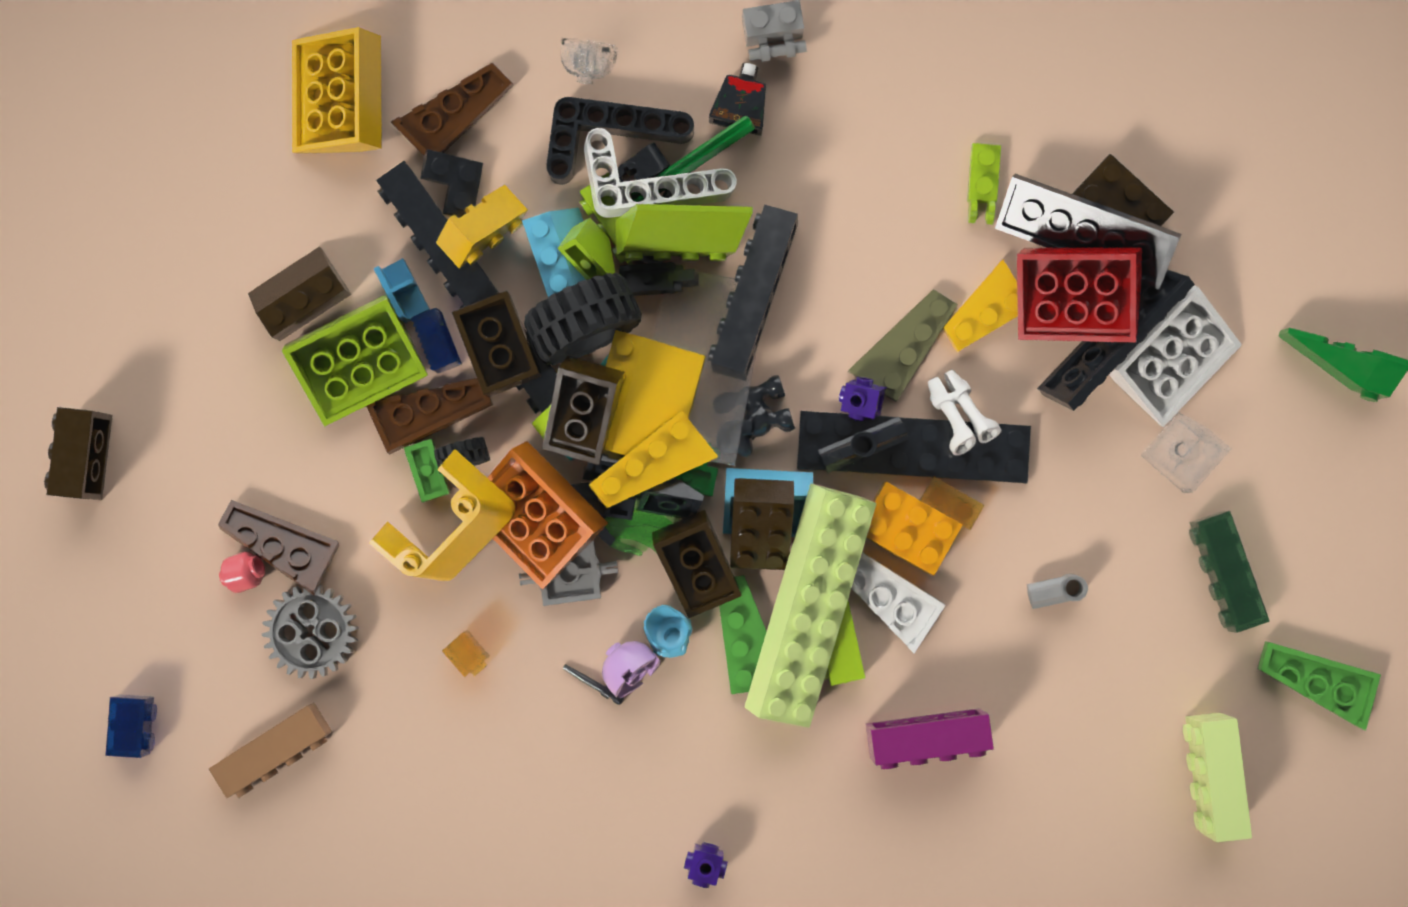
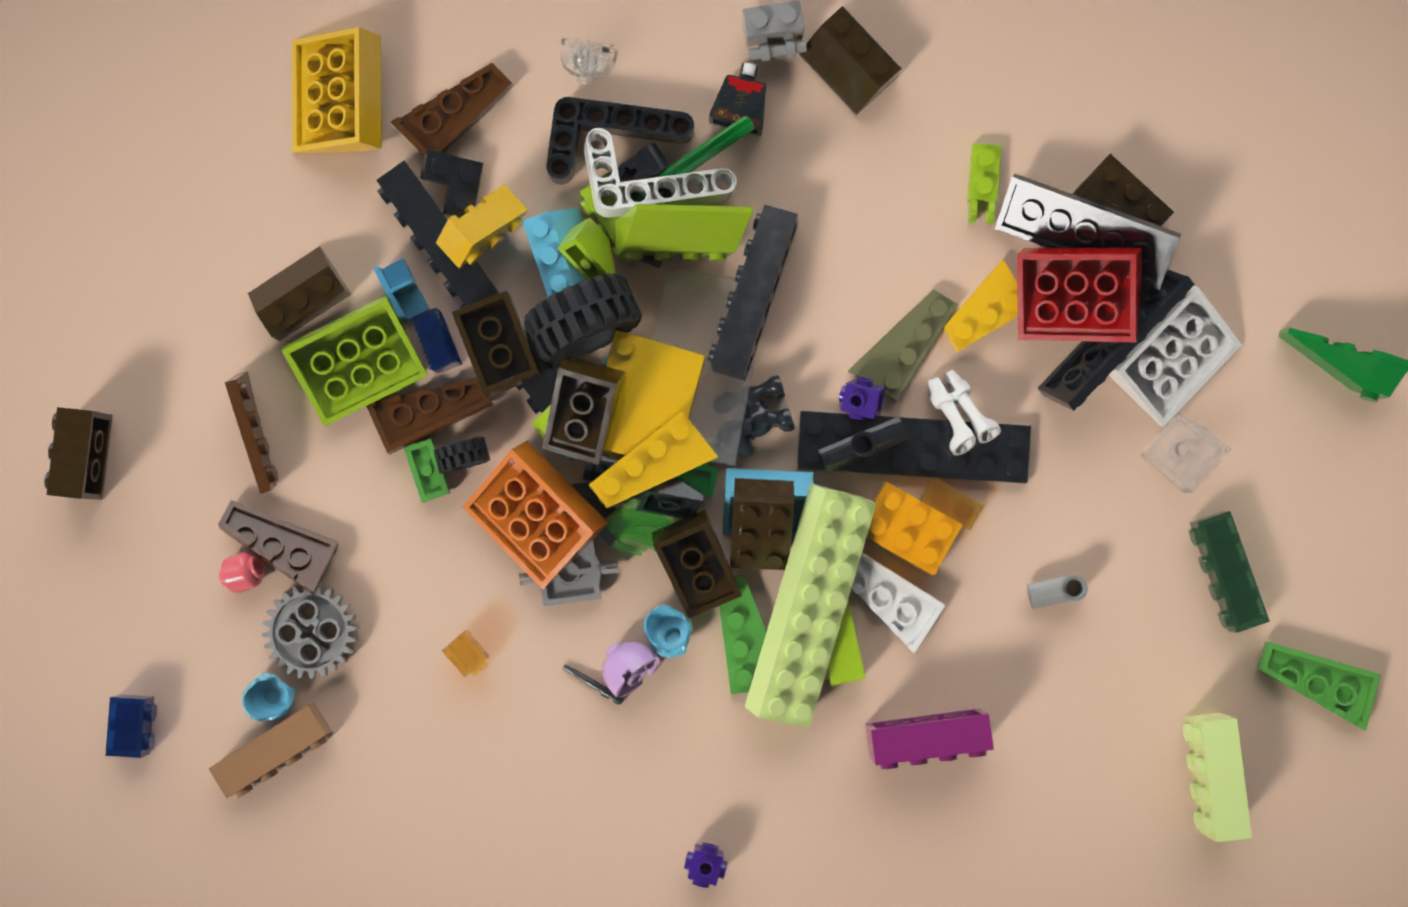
(250, 427): none -> reddish brown wing
(267, 698): none -> medium azure hair
(479, 506): yellow windscreen -> none
(621, 510): black tile -> none
(658, 278): black hinge -> none
(850, 61): none -> dark brown slope

